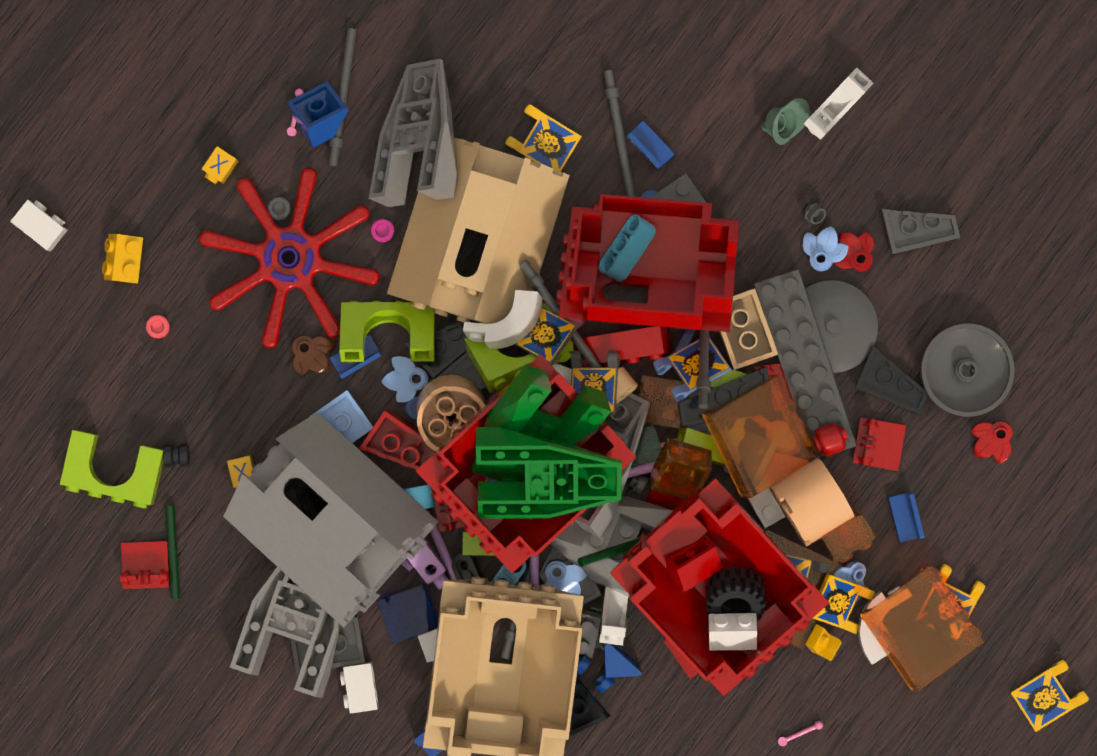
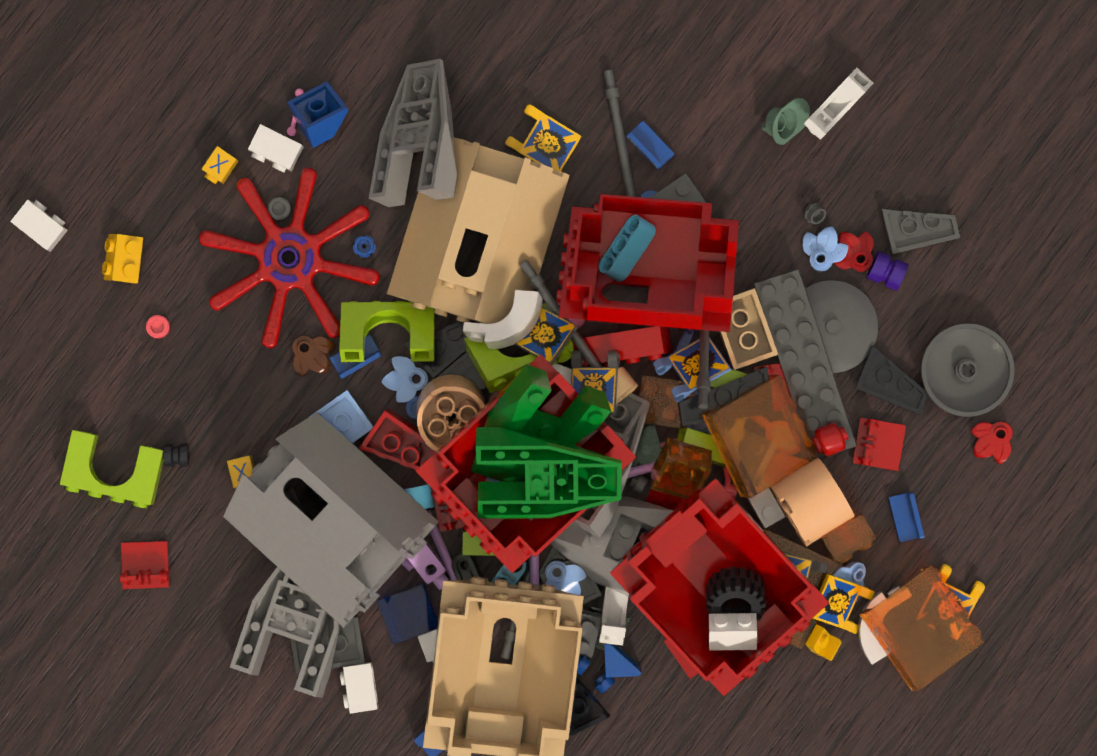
(172, 552): dark green bar -> none
(275, 148): none -> white brick
(336, 142): dark grey bar -> none
(368, 241): none -> blue plate
(382, 230): dark pink tile -> none
(606, 553): dark green bar -> none
(694, 564): red brick -> none
(731, 488): none -> coral hand
(782, 741): bright pink hinge -> none
(888, 271): none -> dark purple wheel
(1045, 699): flag -> none

